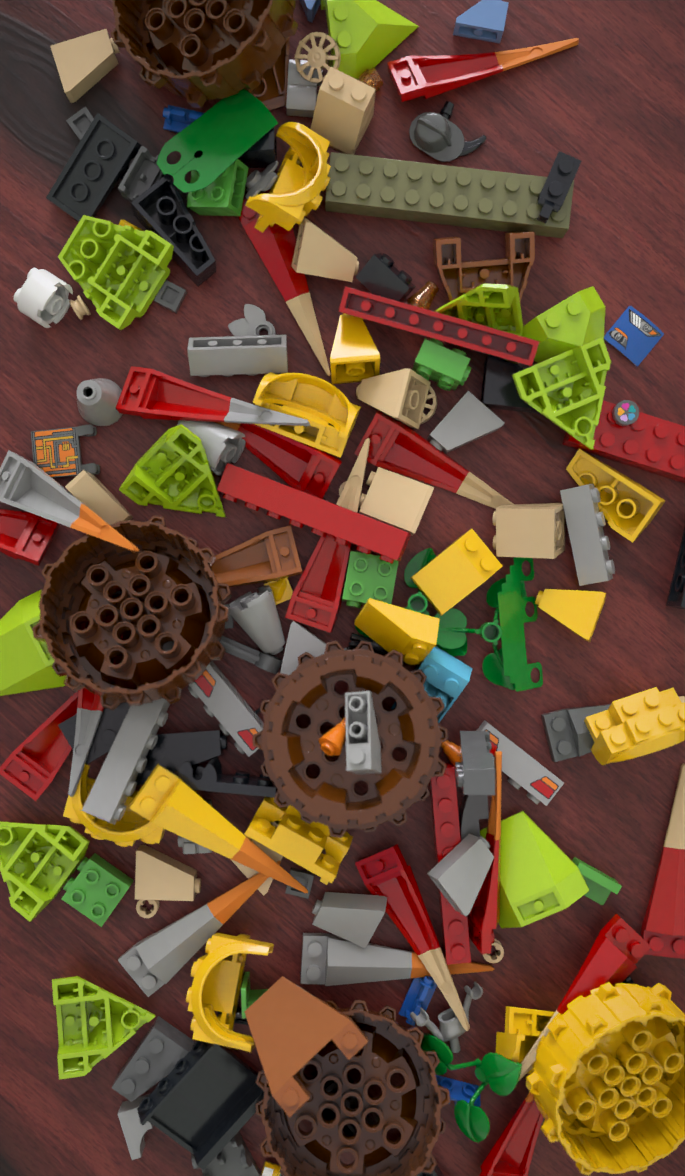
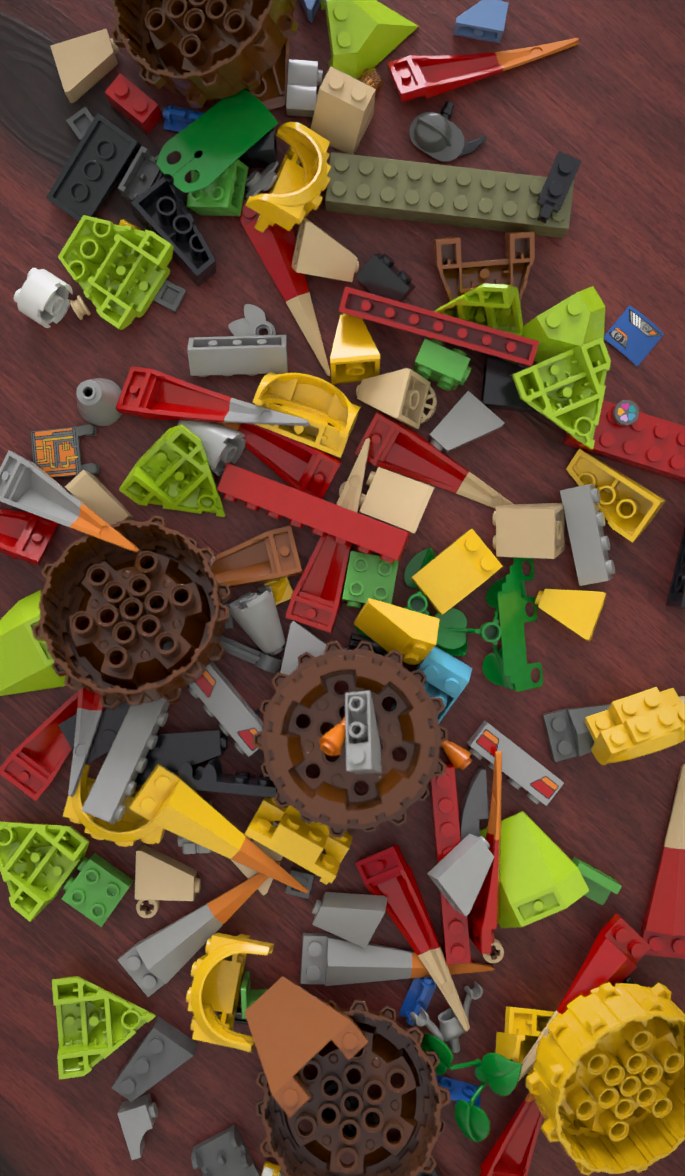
(133, 104): none -> red brick
(203, 1100): black panel -> none
(317, 56): tan wheel -> none
(424, 296): clear orange cone -> none
(476, 765): dark grey wedge -> none

